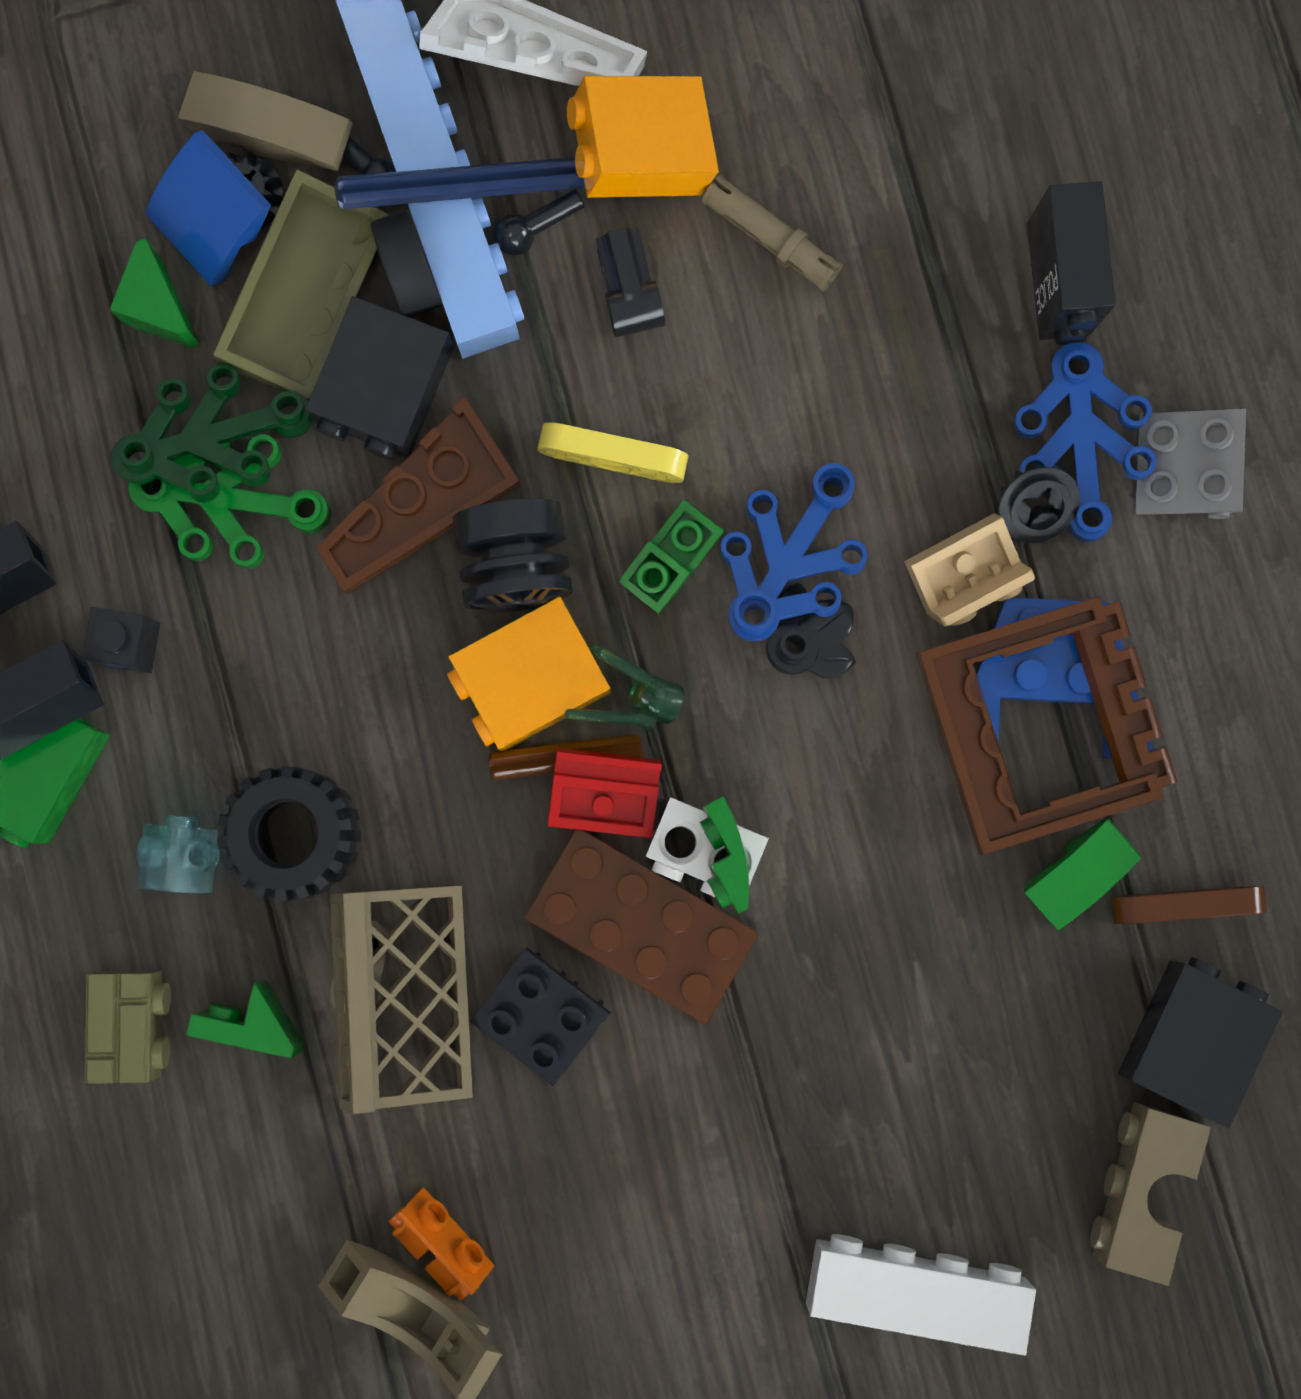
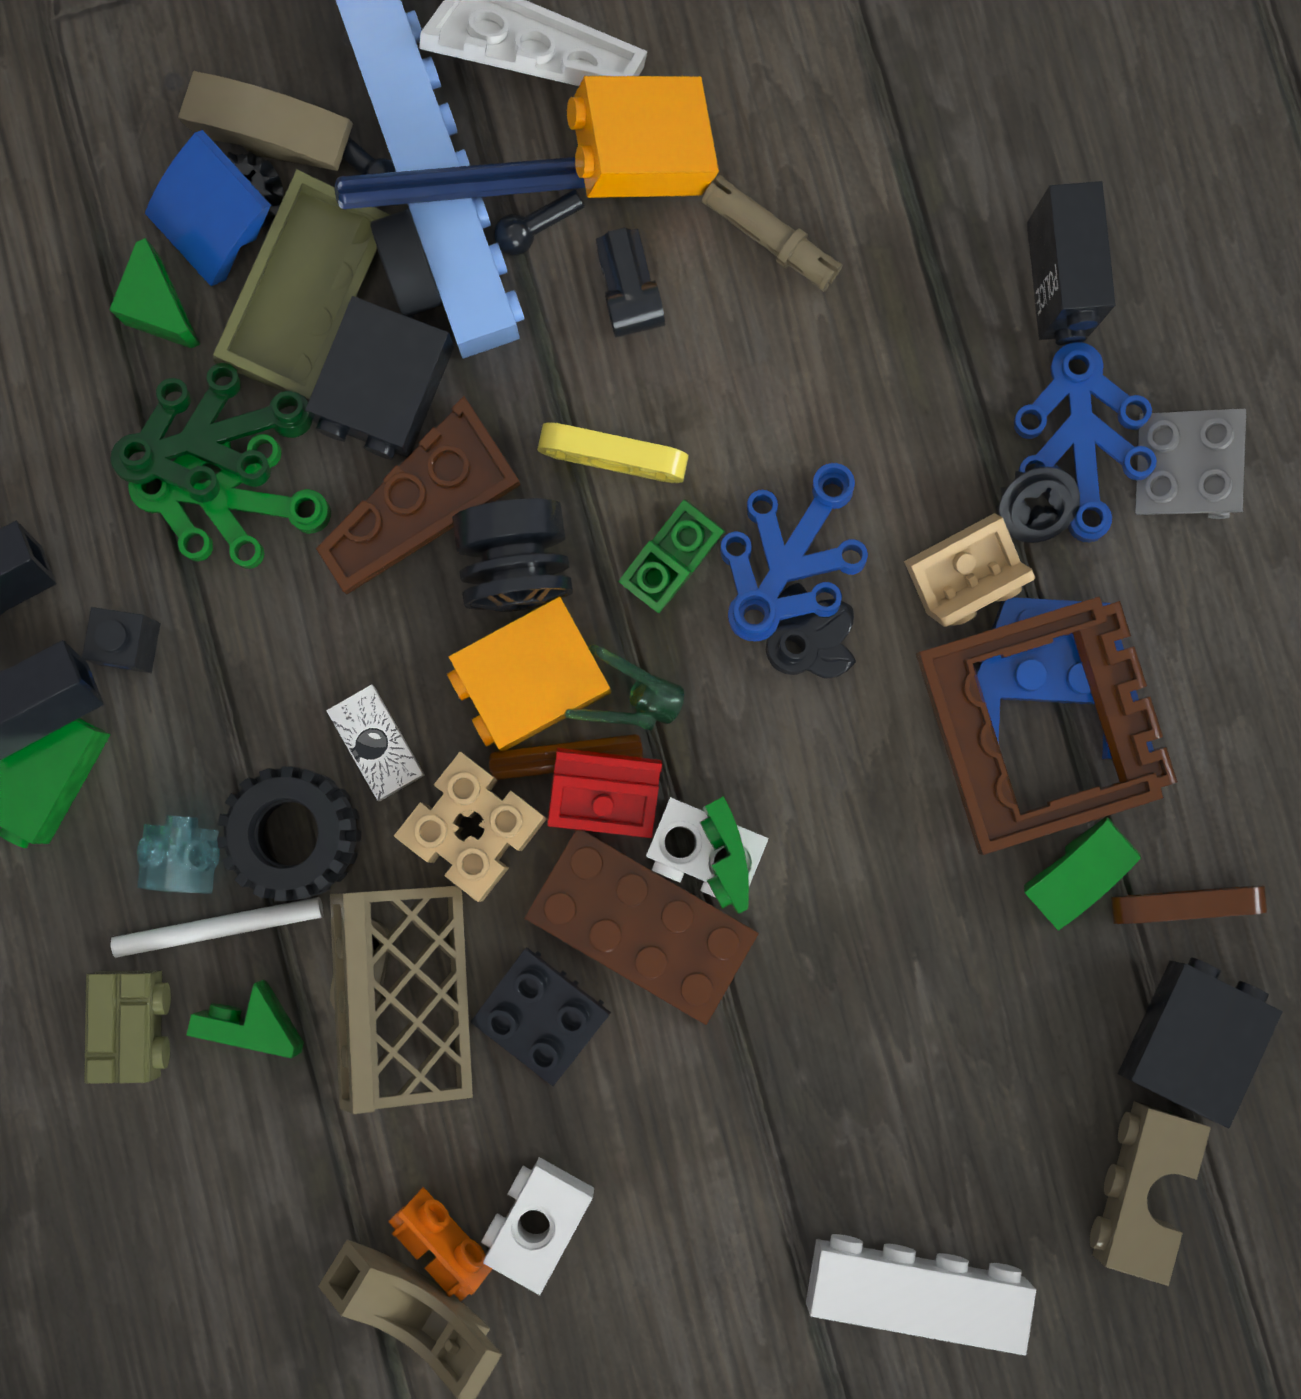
(216, 927): none -> white bar
(375, 742): none -> tile
(437, 830): none -> tan brick
(529, 1256): none -> white brick

